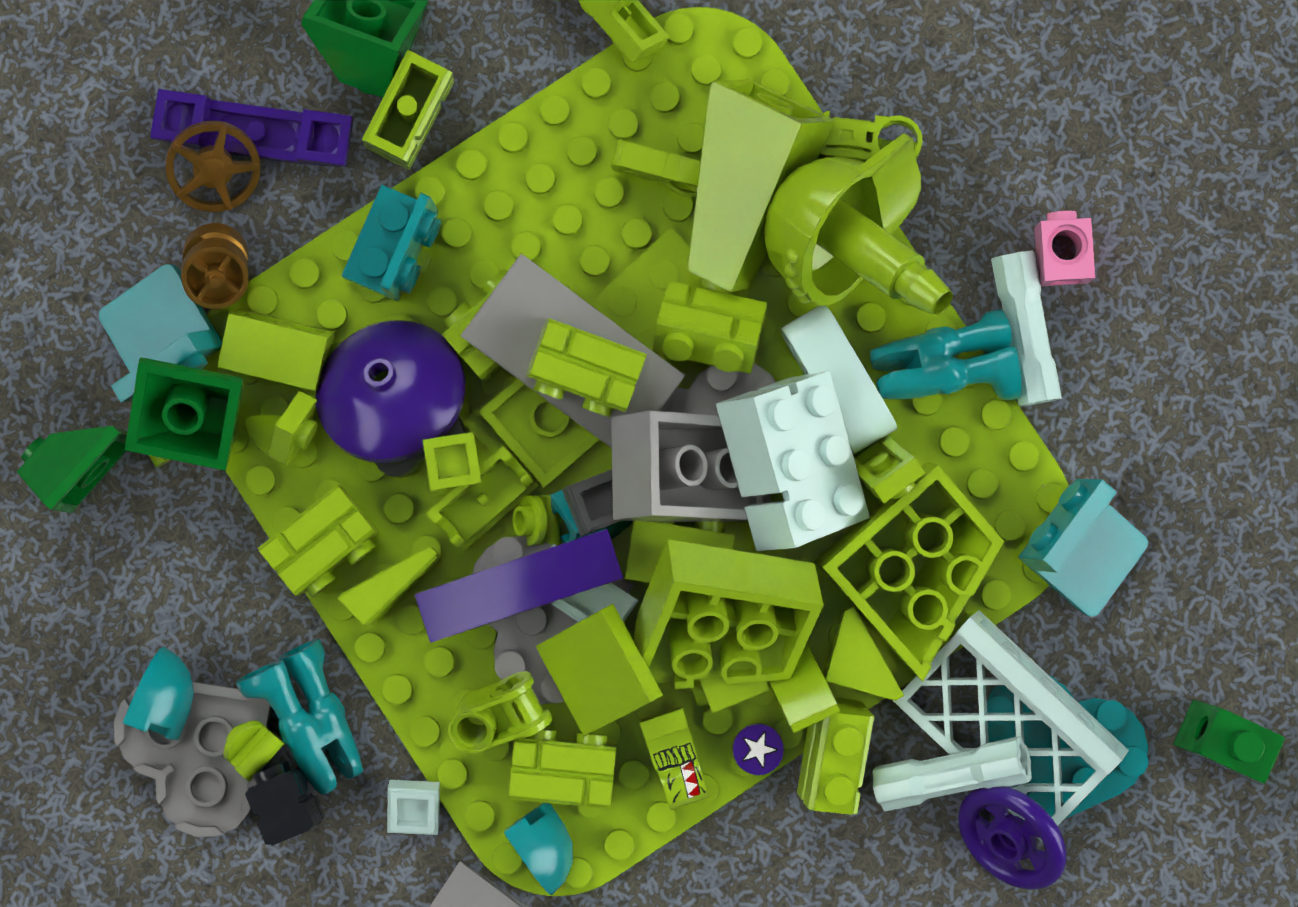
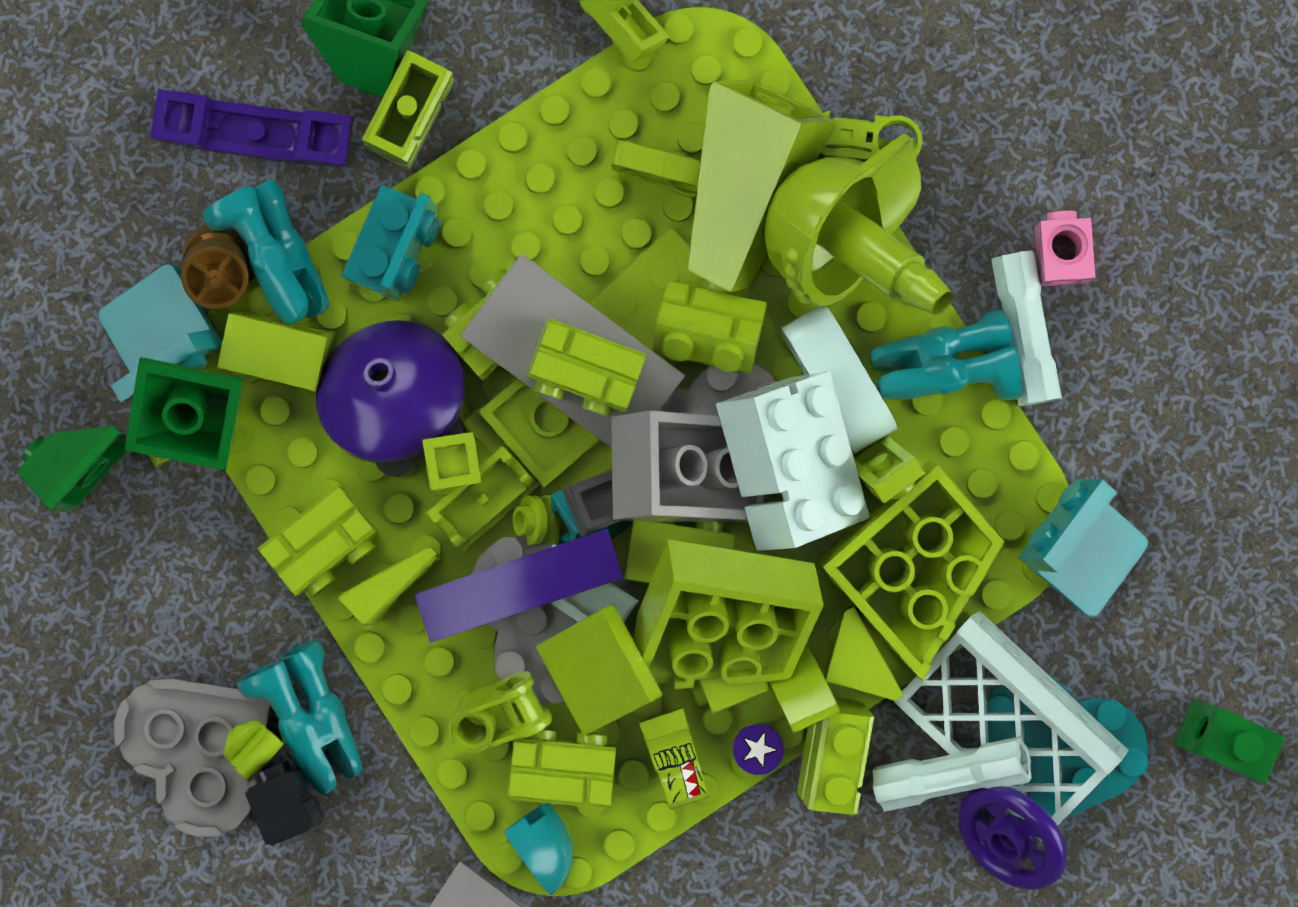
(162, 696): teal brick -> none
(213, 166): pearl gold wheel -> none
(274, 248): none -> teal piece
(286, 434): lime plate -> none
(413, 807): light aqua tile -> none

